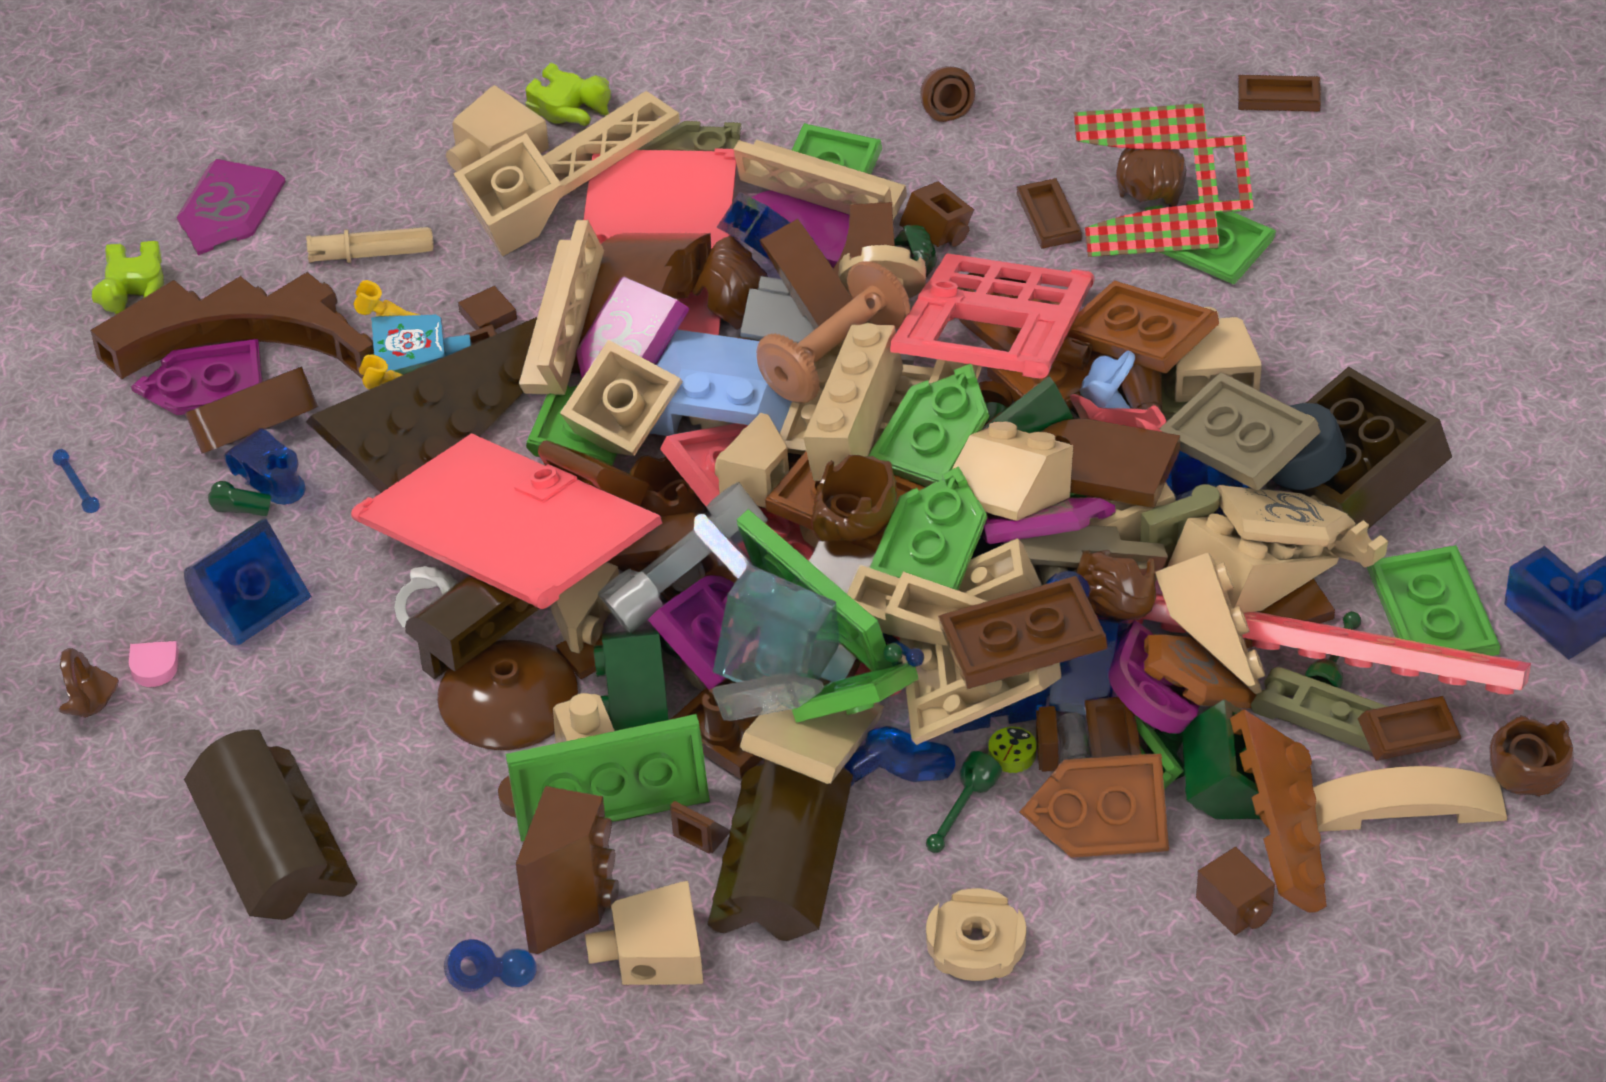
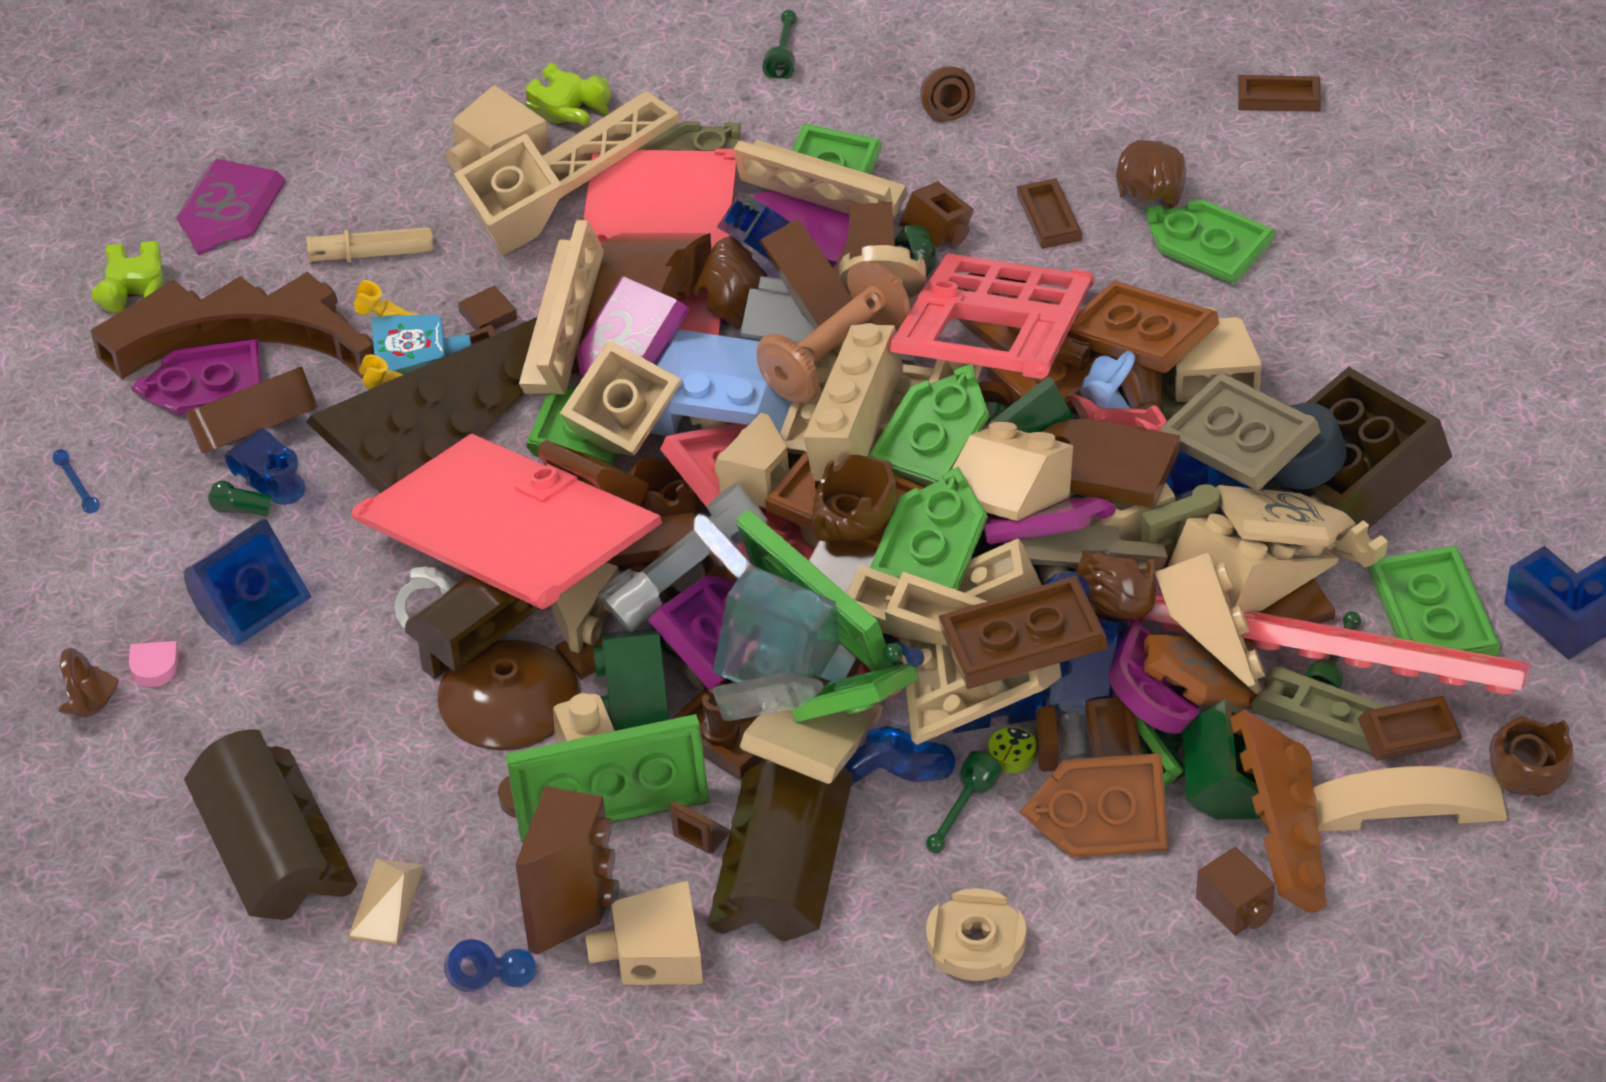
(386, 902): none -> tan slope
(781, 54): none -> dark green hinge
(1170, 227): piece -> none

